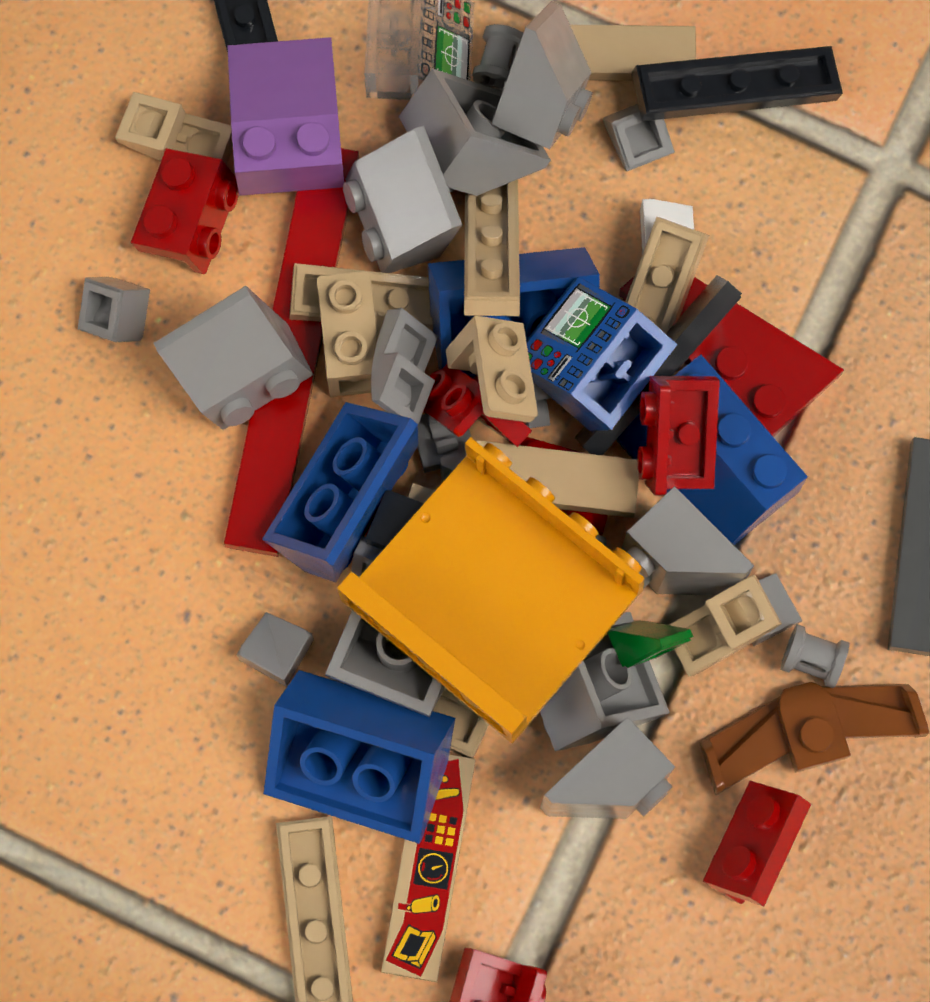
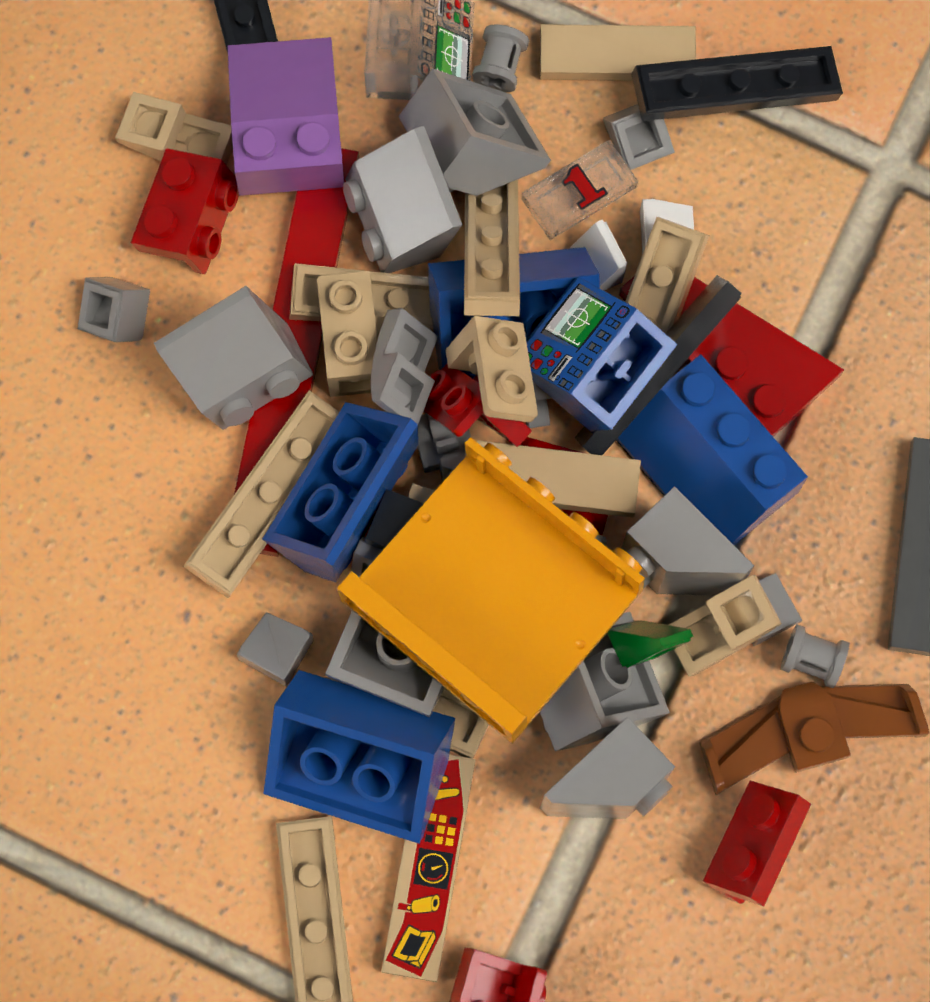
(238, 532): none -> tan tile
(545, 82): light grey slope -> none
(579, 189): none -> clear tile
(604, 254): none -> white slope
(679, 433): red bracket -> none

